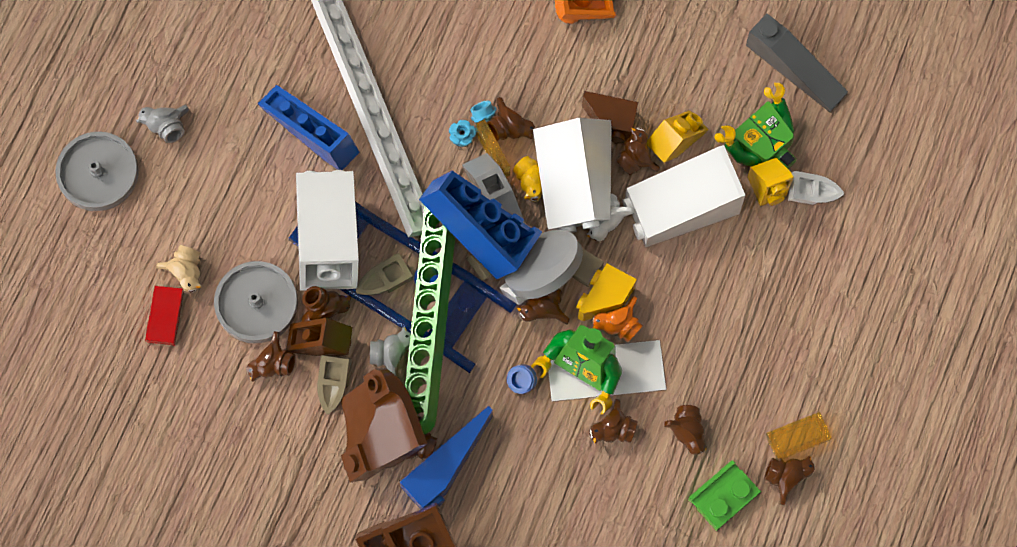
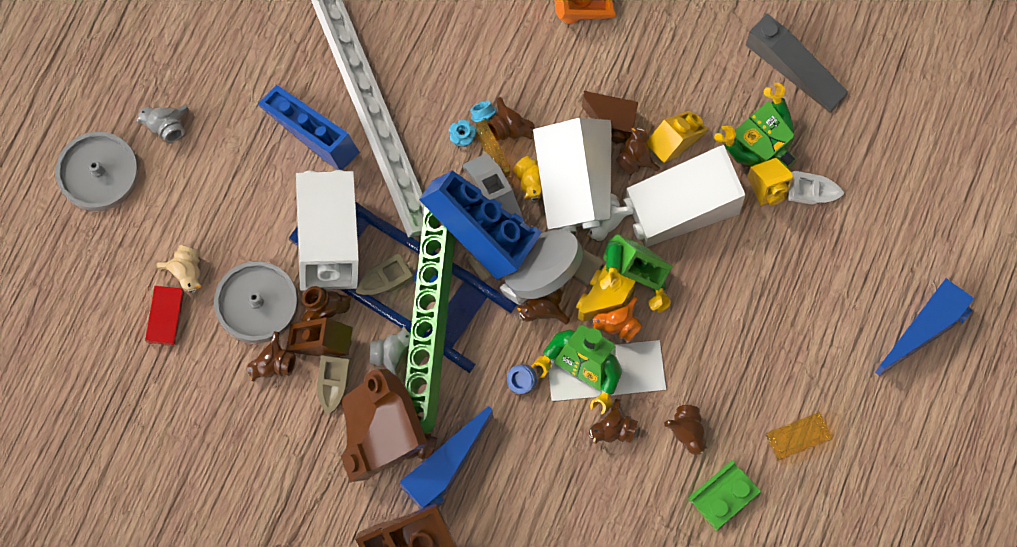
(638, 264): none -> torso
(788, 474): reddish brown animal -> none
(937, 317): none -> blue slope

